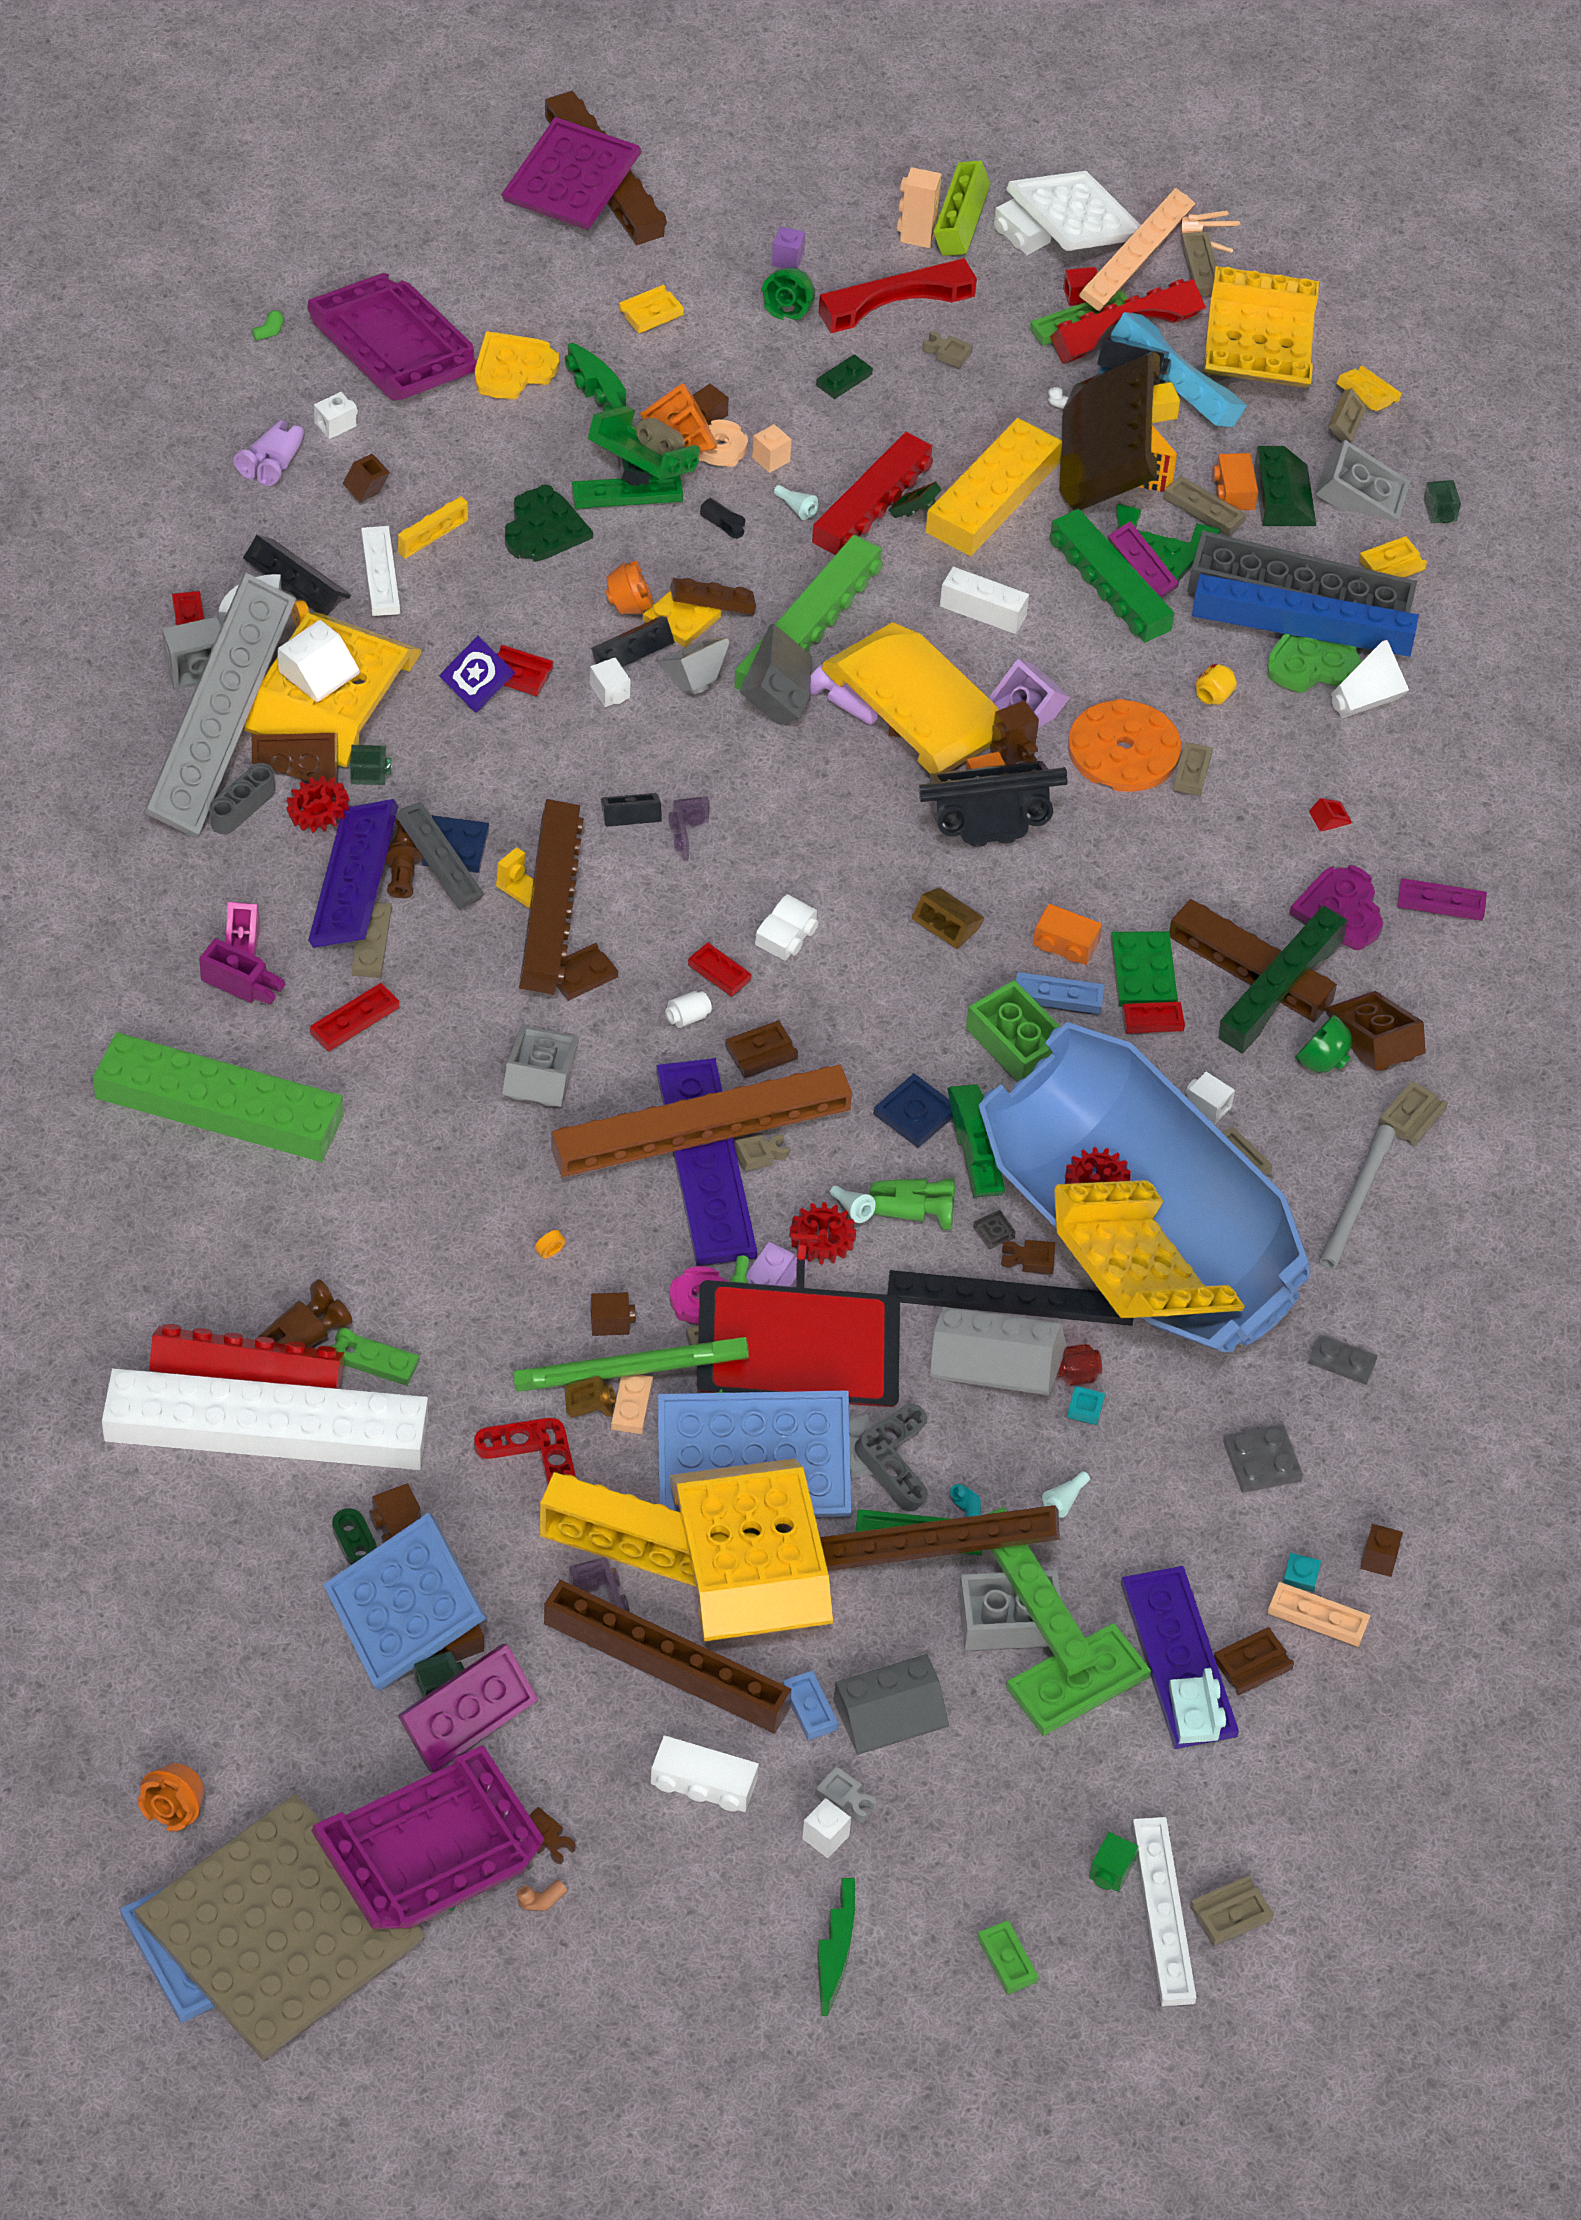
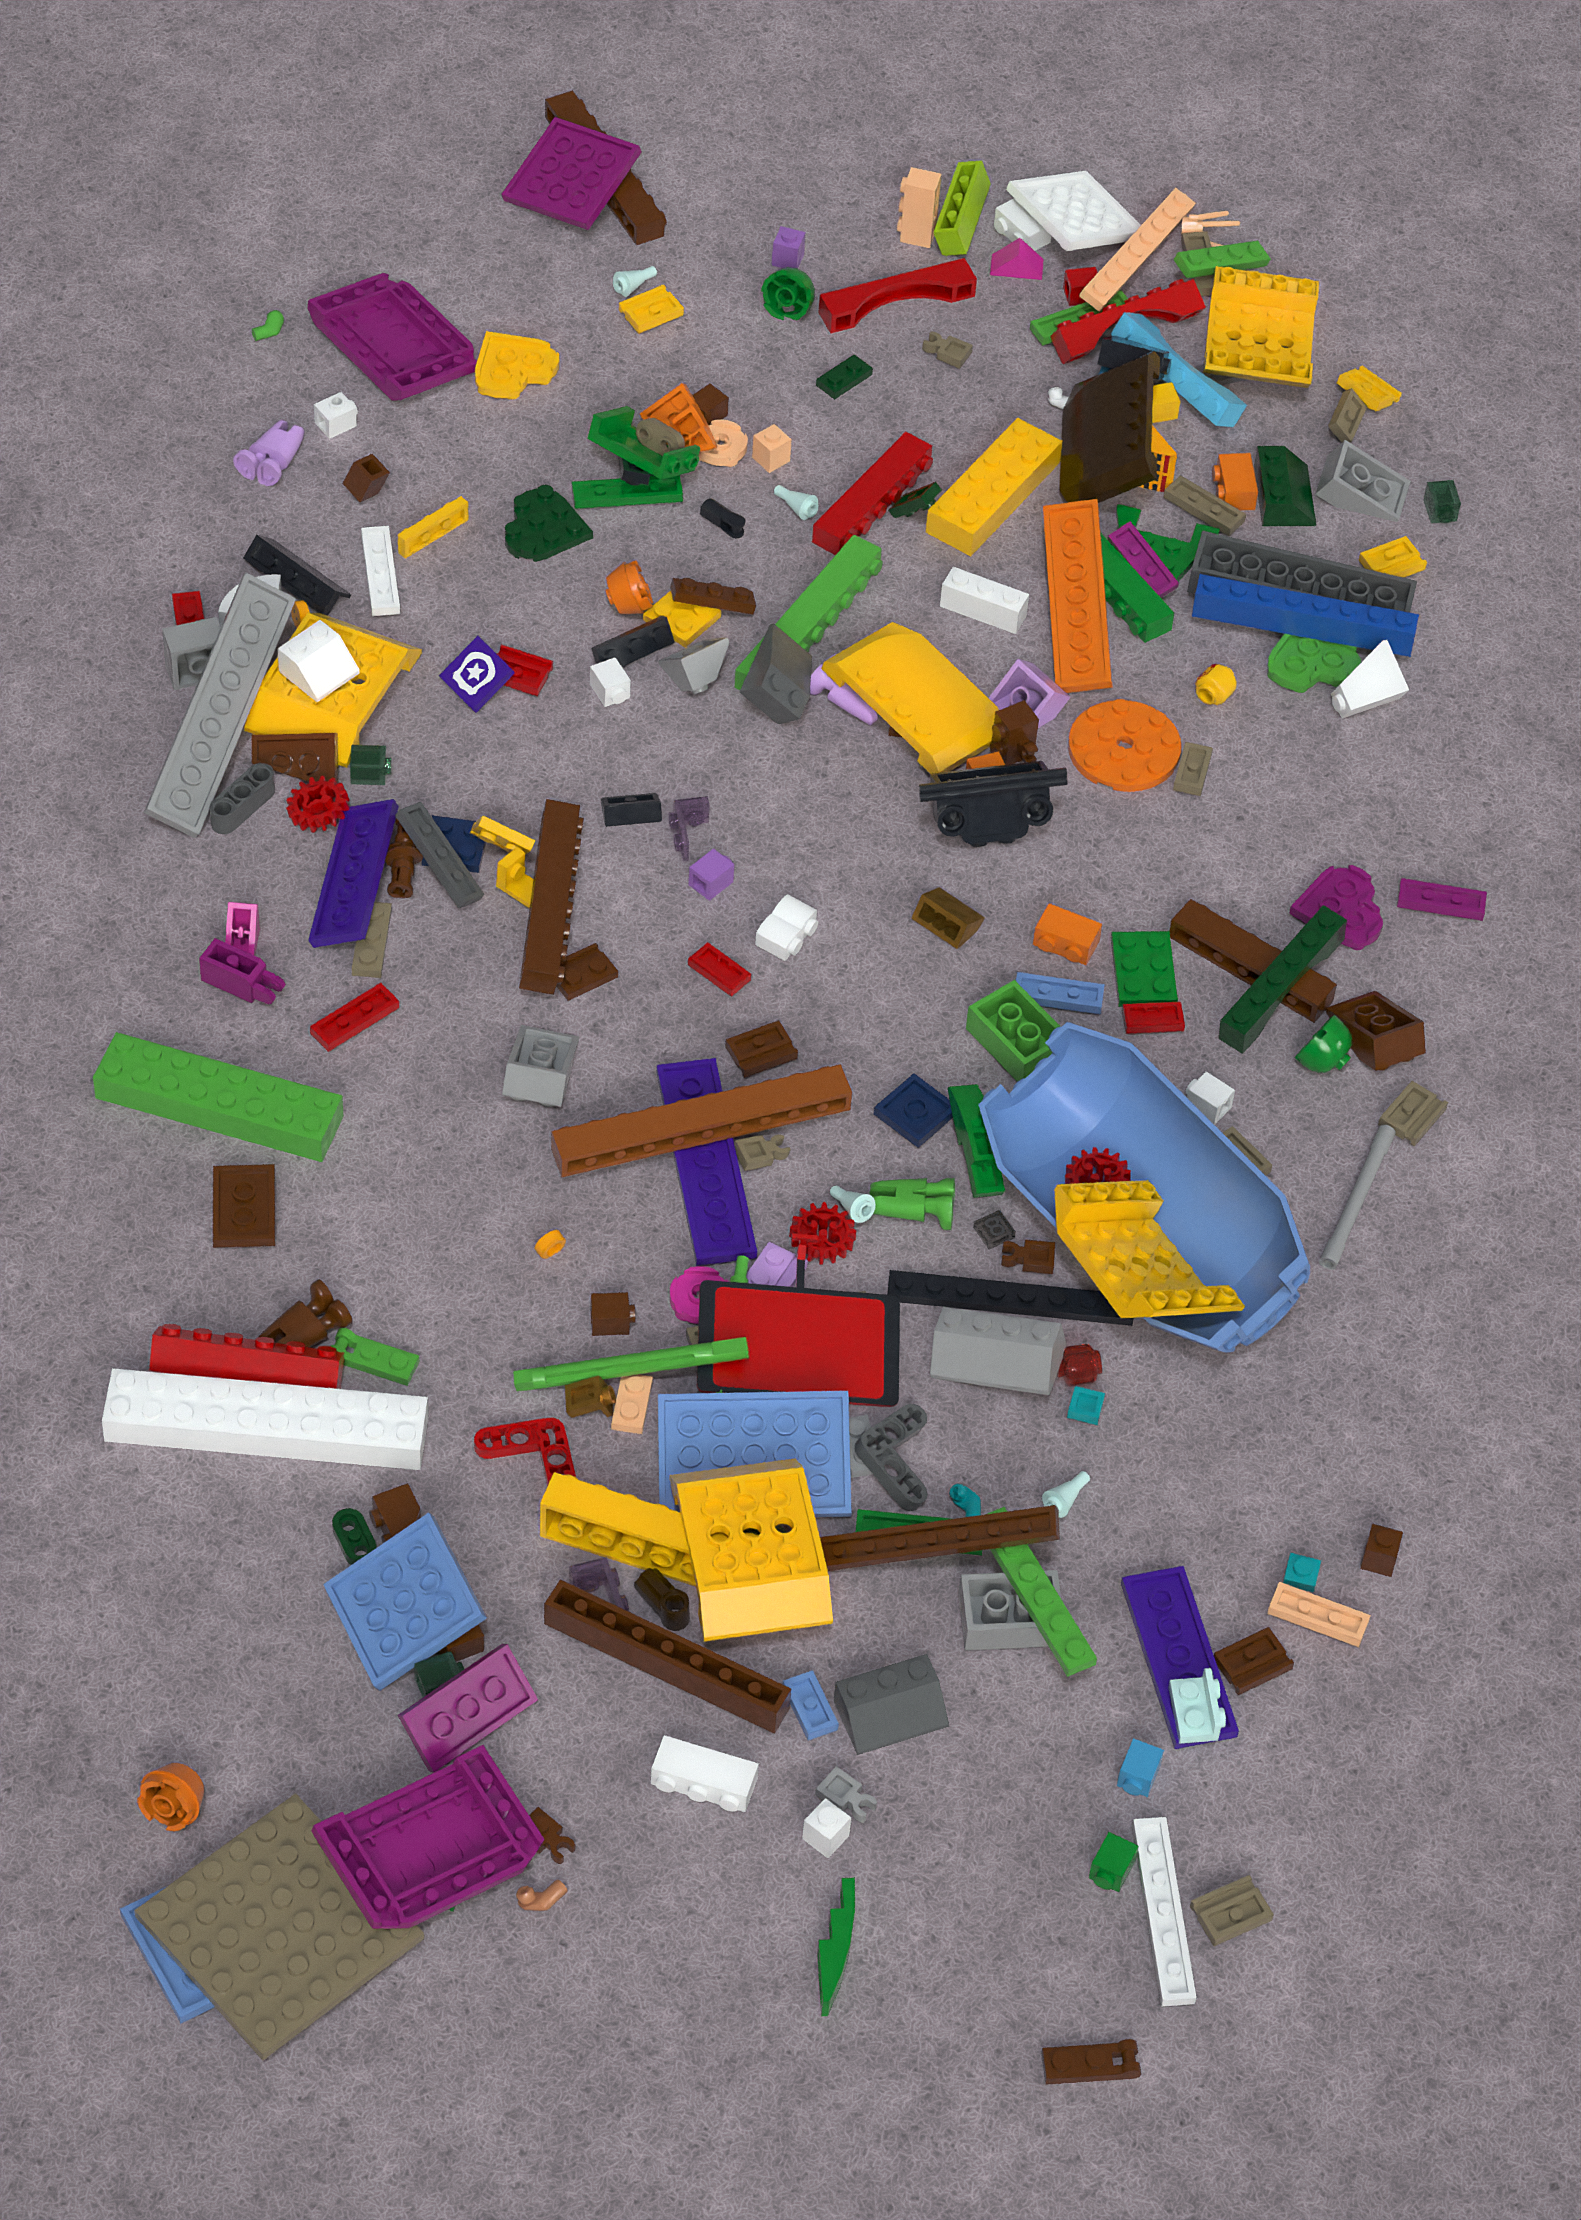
(243, 1205): none -> reddish brown plate
(500, 835): none -> yellow plate
(595, 378): green slope -> none
(627, 281): none -> light aqua cone
(664, 1598): none -> dark brown piece
(688, 1008): white brick -> none
(711, 874): none -> medium lavender brick
(1007, 1957): bright green plate -> none
(1017, 261): none -> dark pink slope
(1055, 1699): bright green plate -> none
(1077, 596): none -> orange plate
(1090, 2062): none -> reddish brown plate
(1140, 1768): none -> dark azure brick
(1237, 256): none -> bright green plate
(1262, 1458): flat silver plate -> none
(1329, 814): red slope -> none
(1343, 1359): flat silver plate -> none

